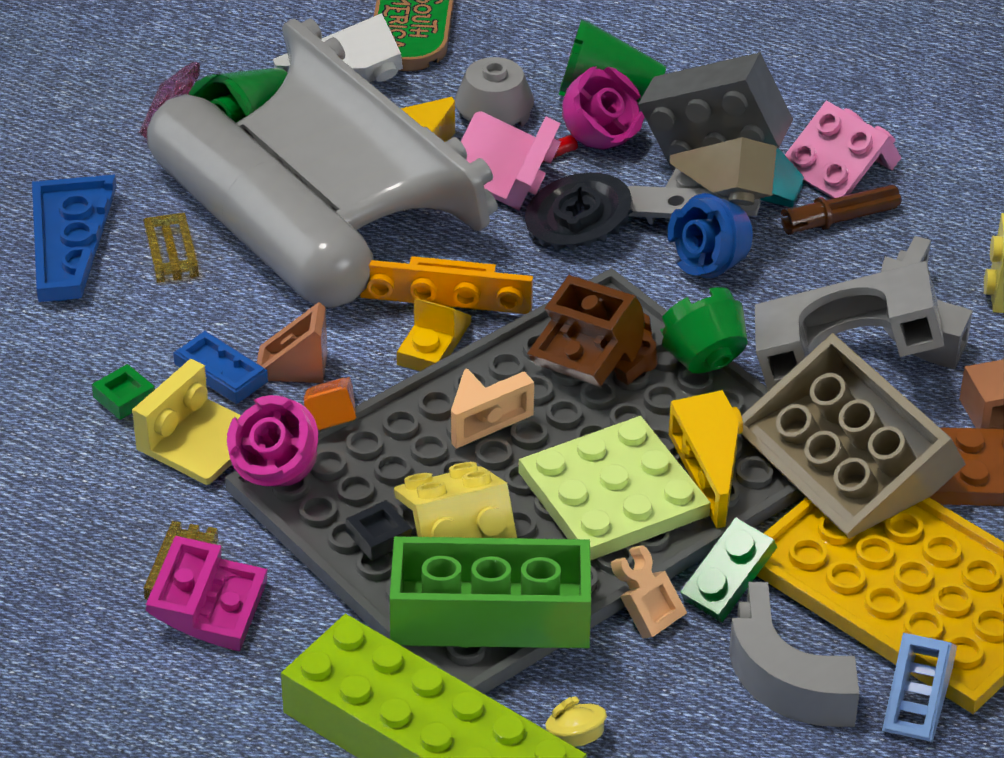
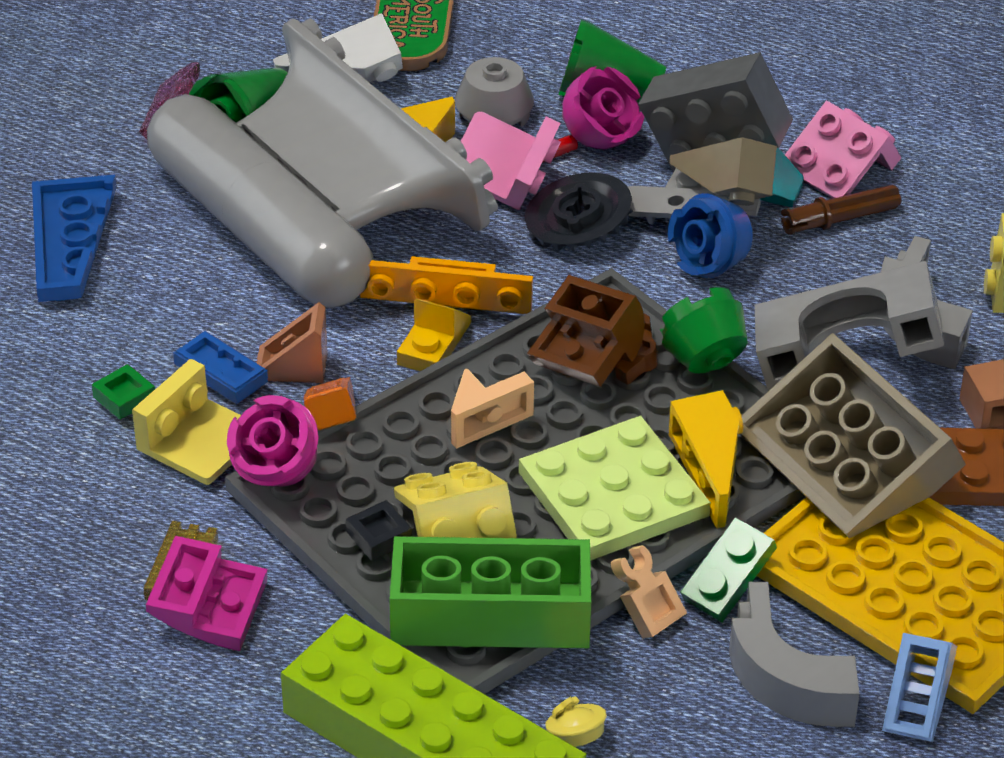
(174, 266): clear yellow tile -> none

